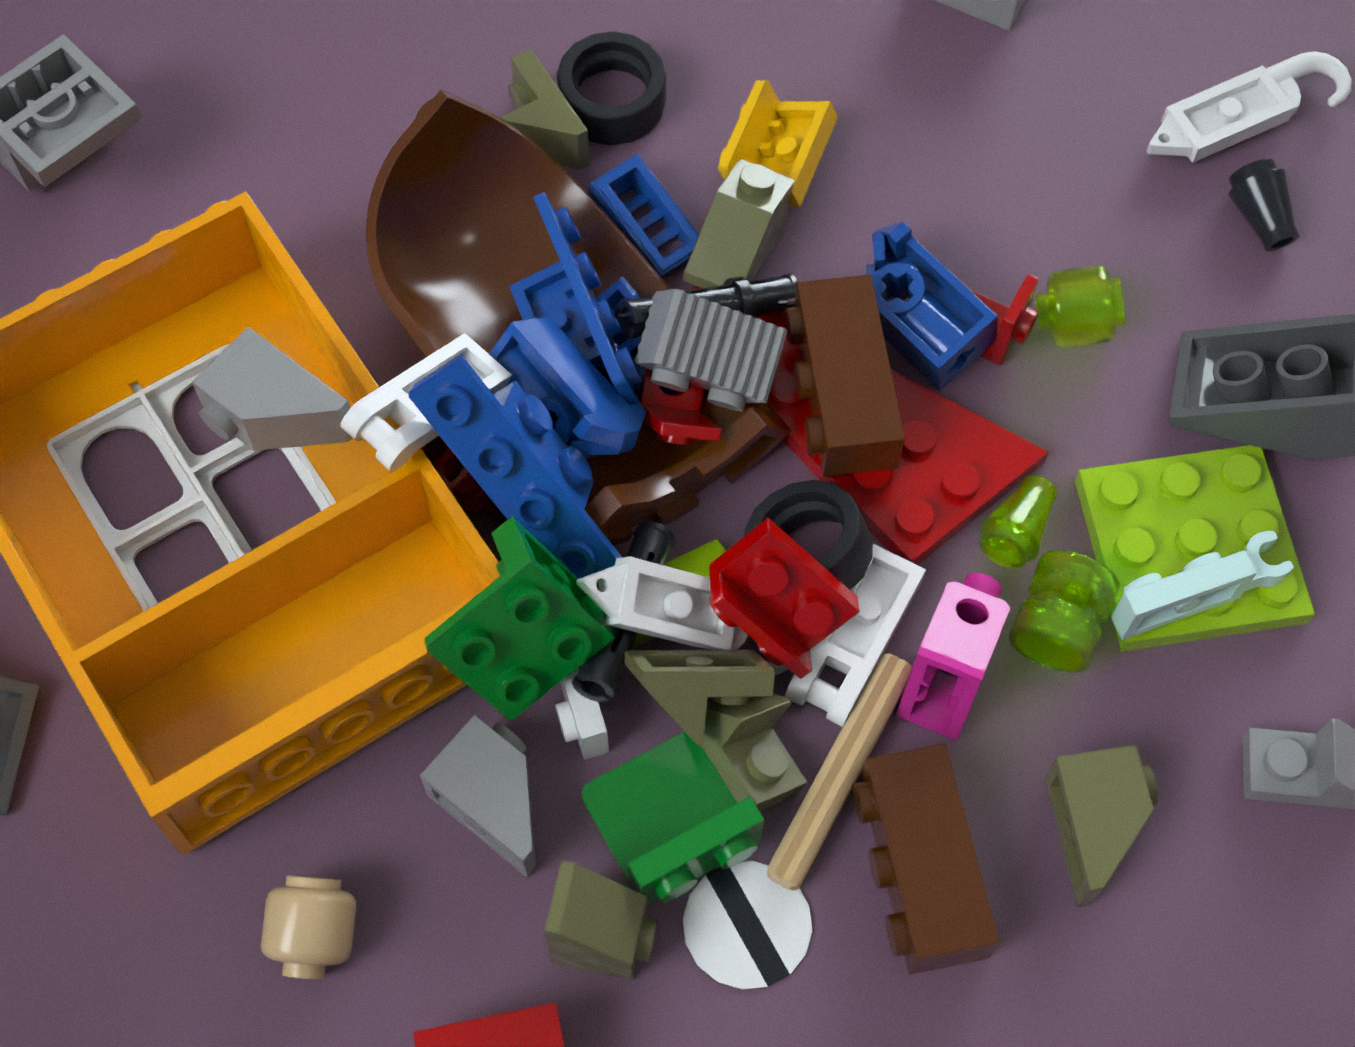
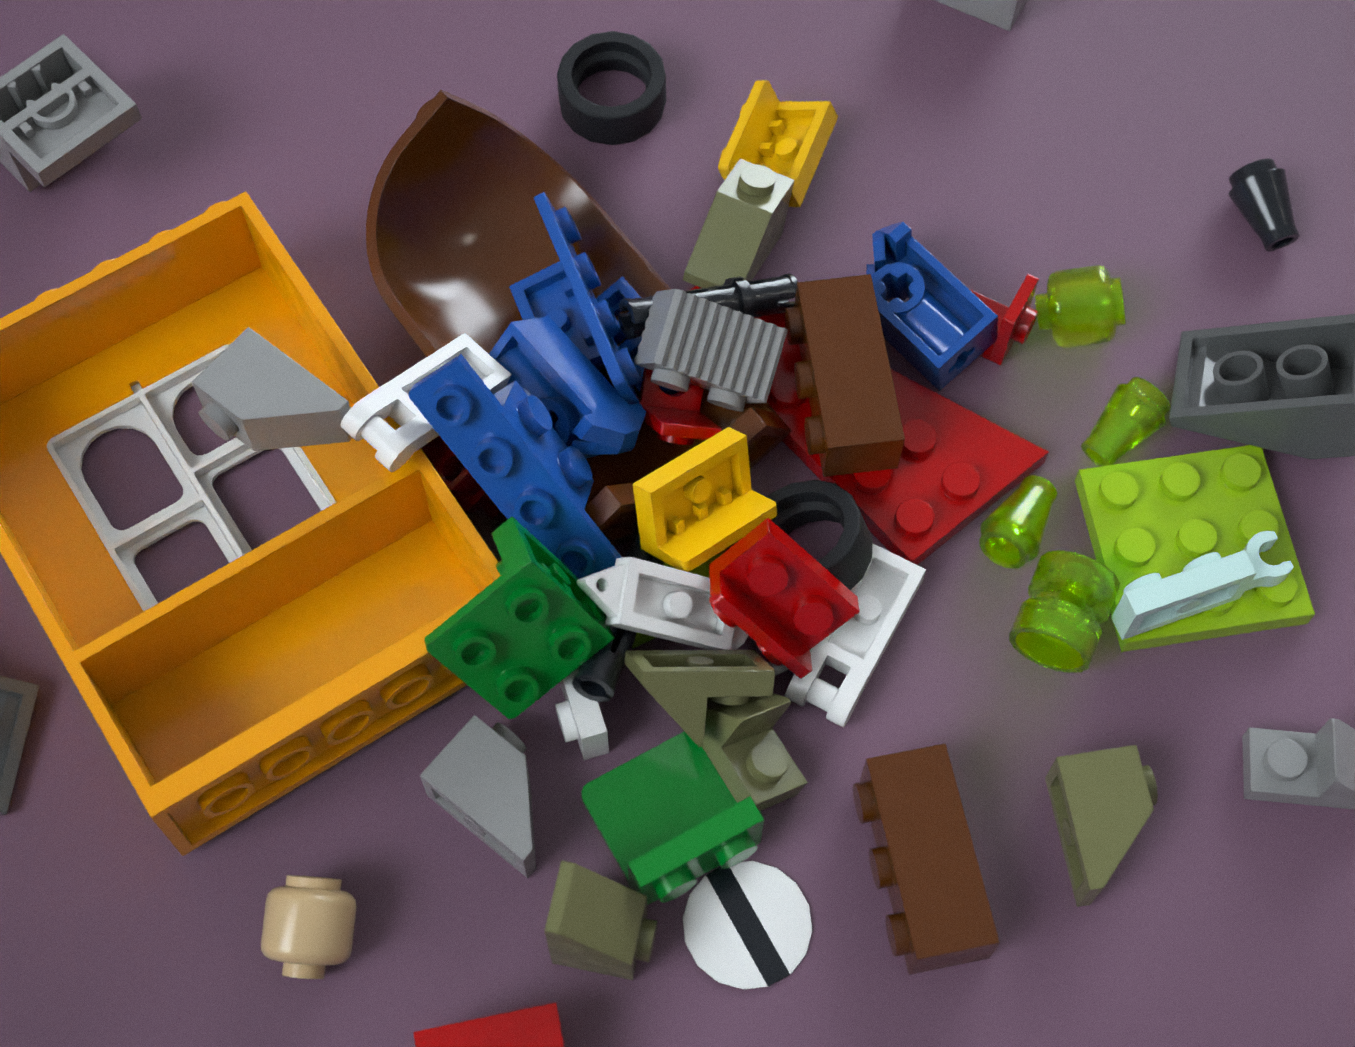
(545, 113): olive slope -> none
(637, 176): blue slope -> none
(700, 502): none -> yellow bracket
(839, 772): tan axle -> none
(960, 643): dark pink torso -> none
(1127, 420): none -> clear neon green cone
(1243, 107): white plate -> none

